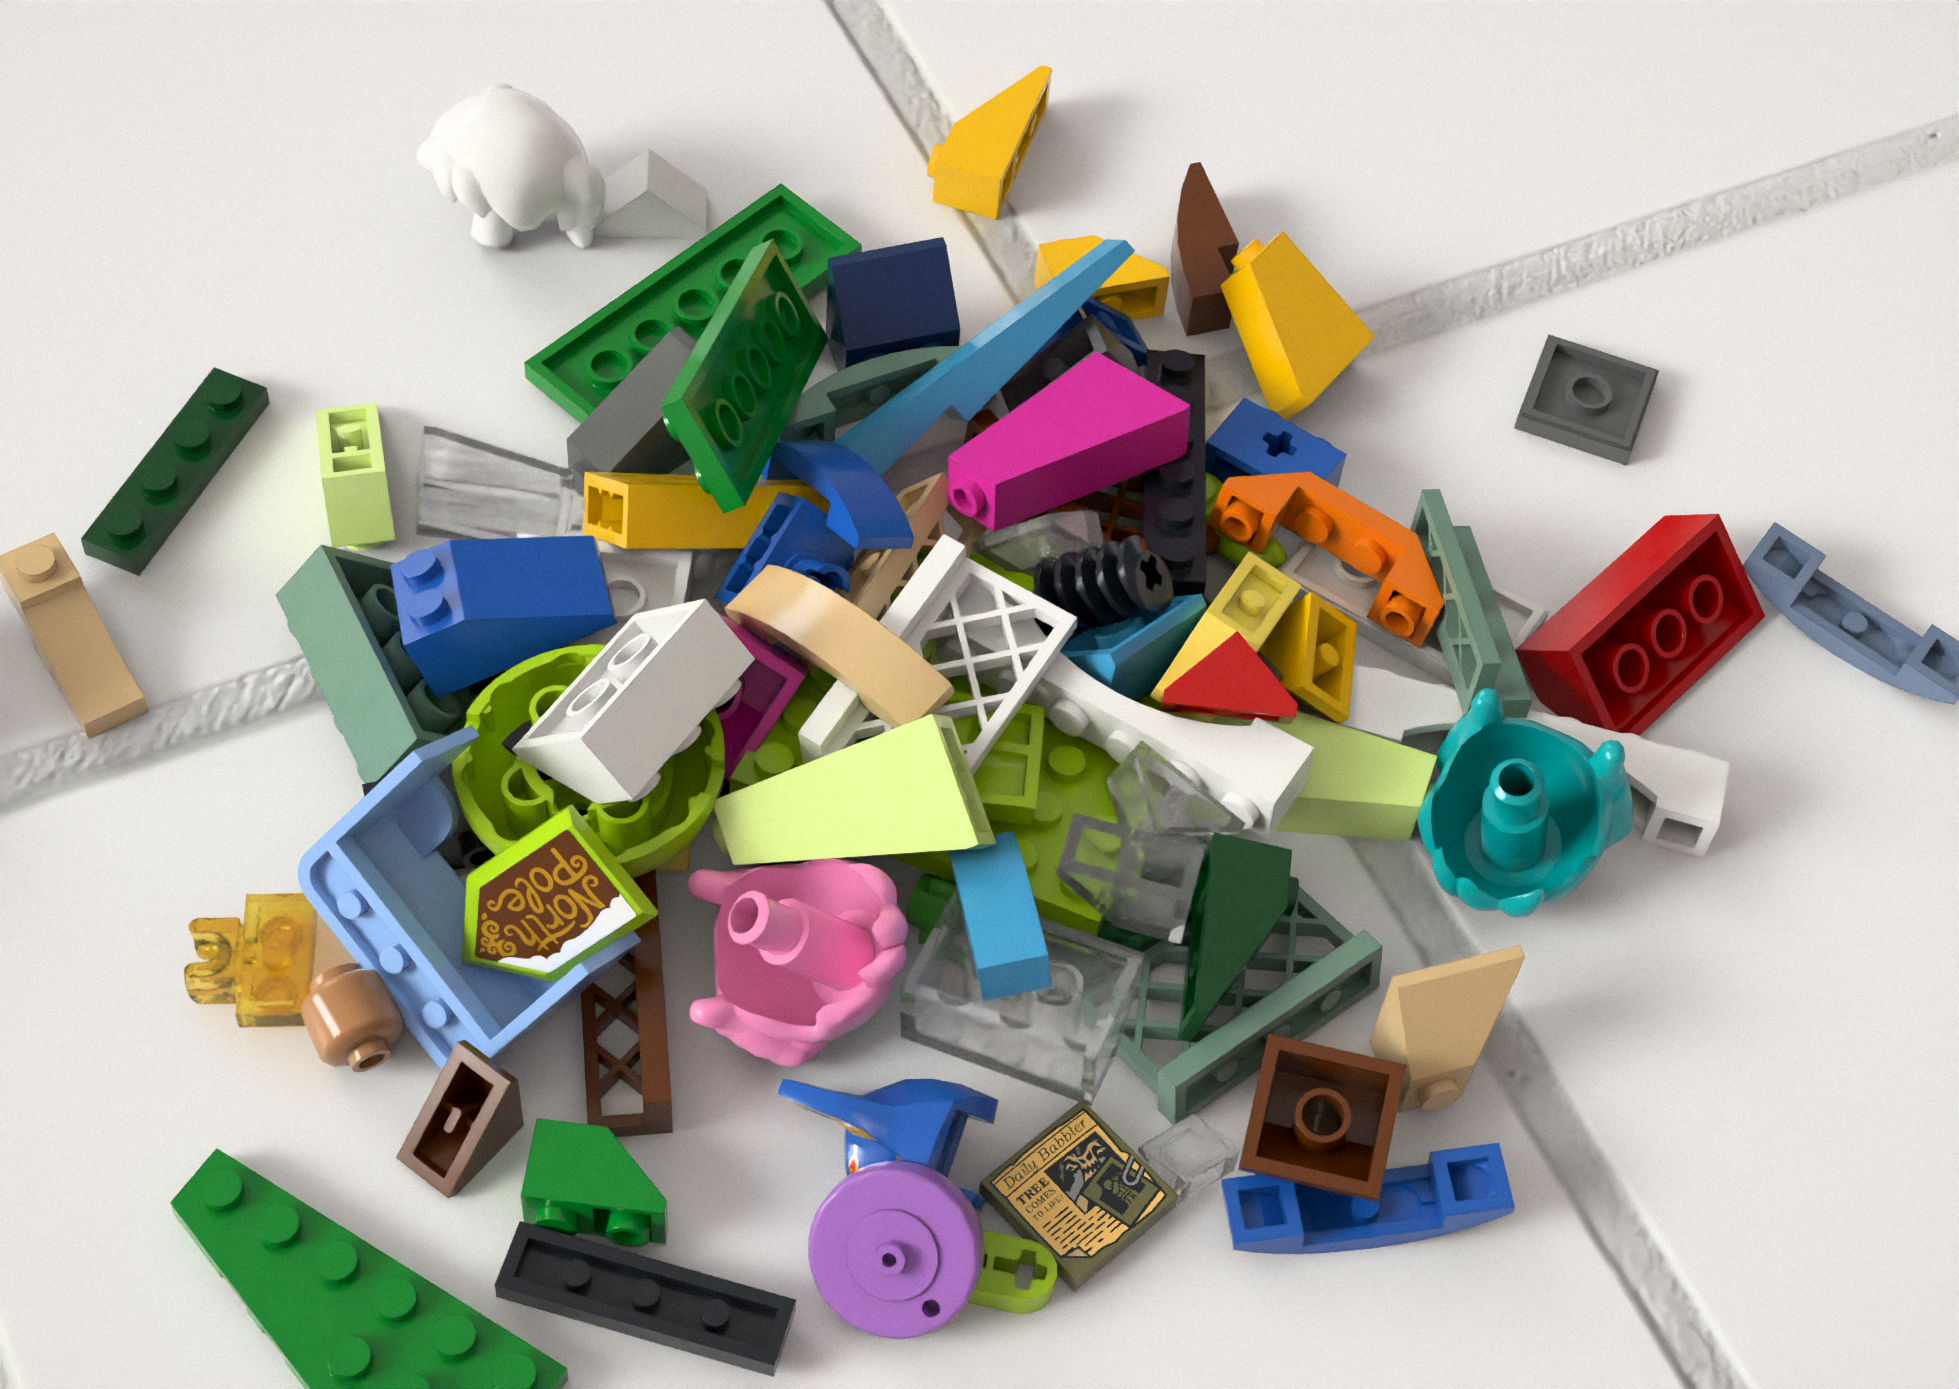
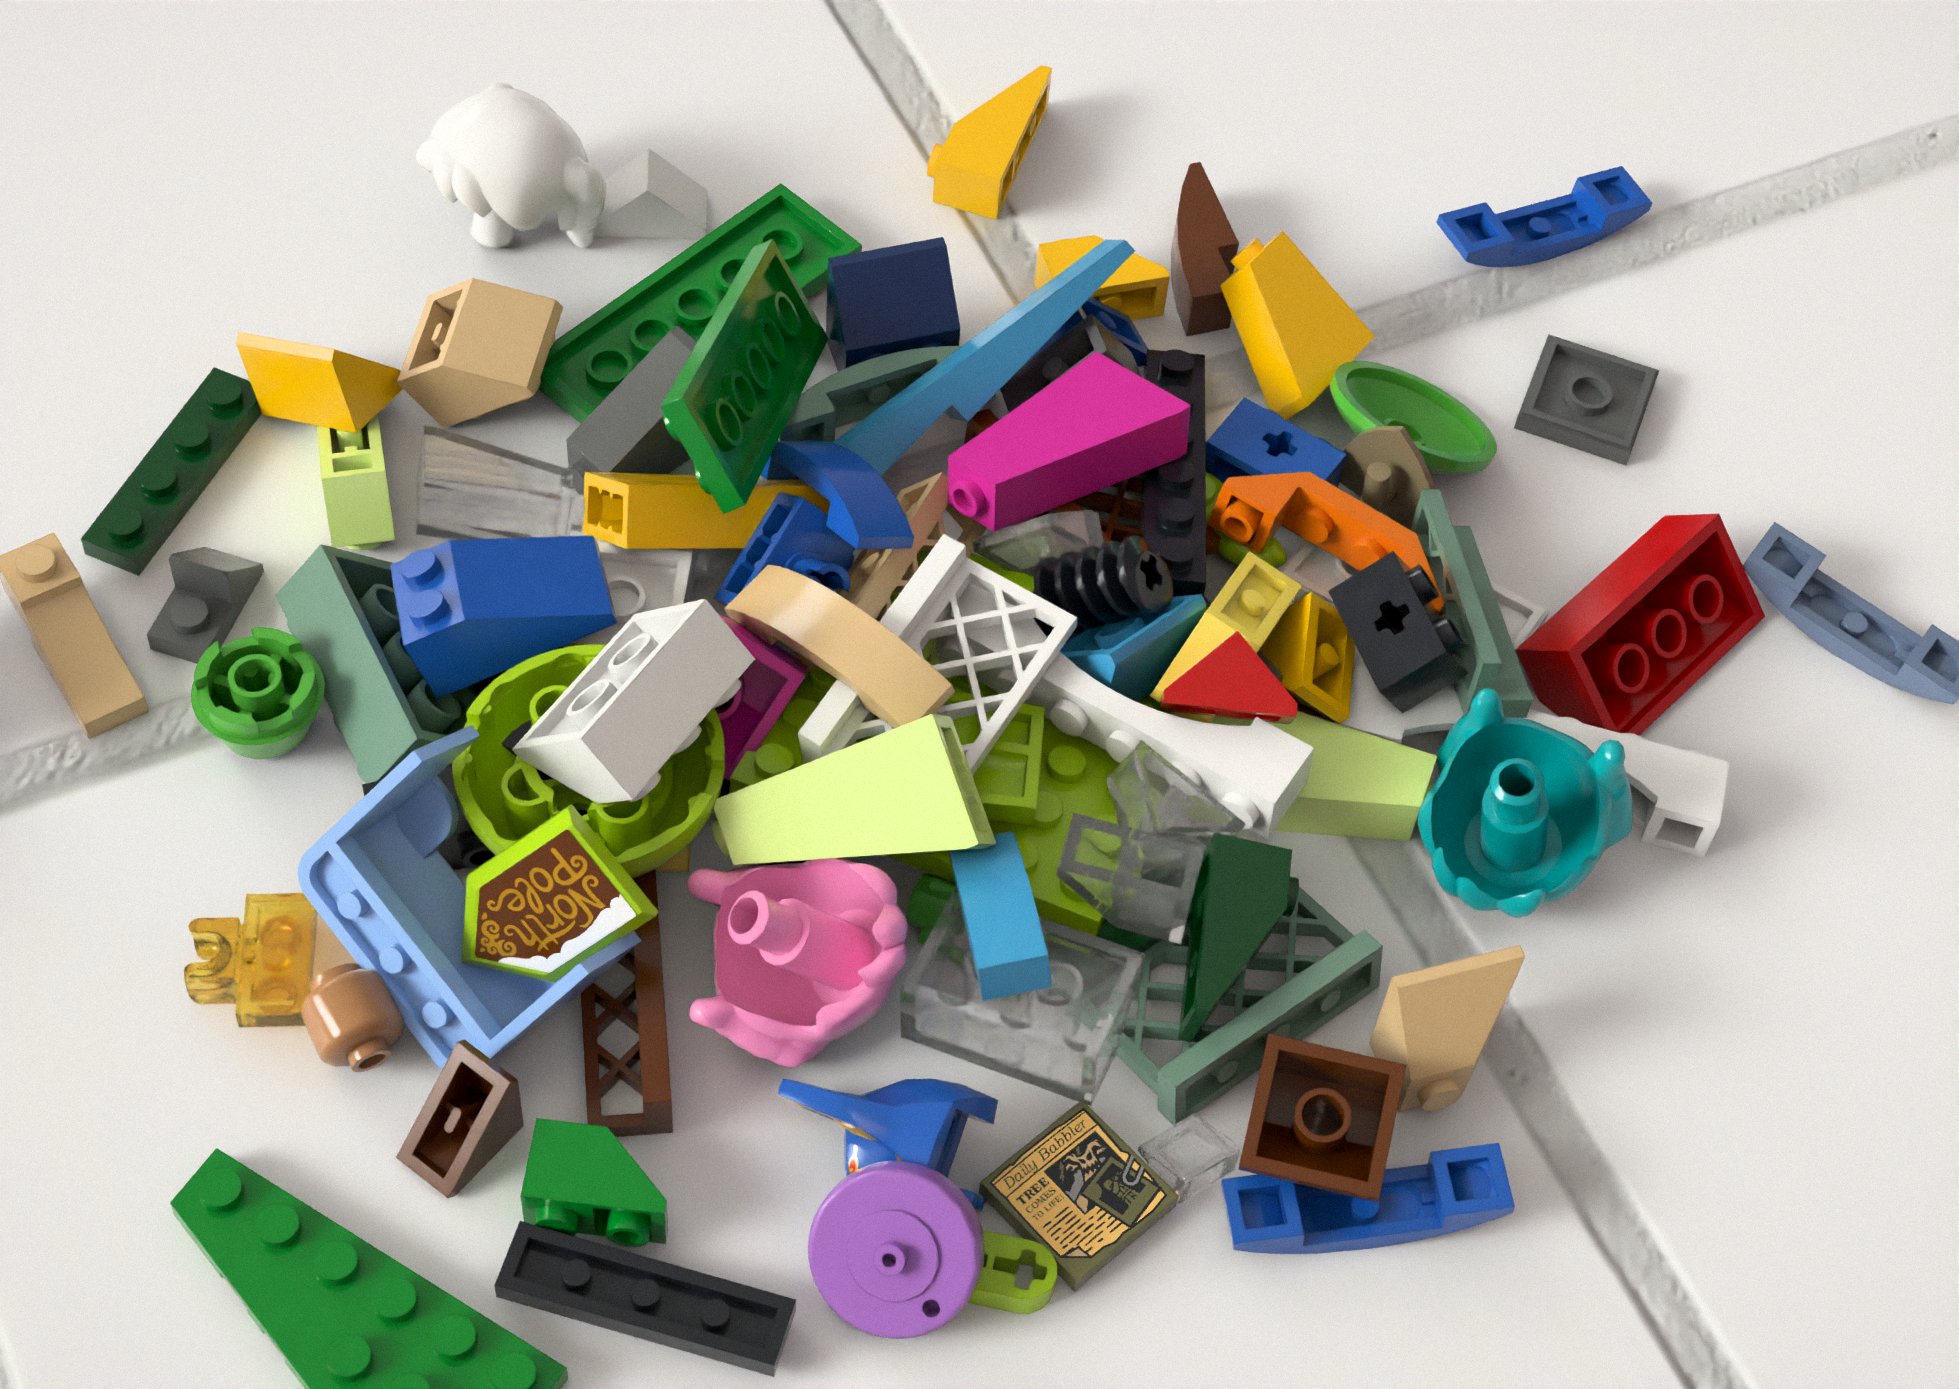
(204, 602): none -> dark grey slope
(258, 693): none -> bright green cone
(316, 382): none -> yellow slope
(478, 349): none -> tan slope
(1387, 472): none -> dark tan shield
(1405, 662): none -> black brick
(1441, 426): none -> bright green dish
(1550, 228): none -> blue slope

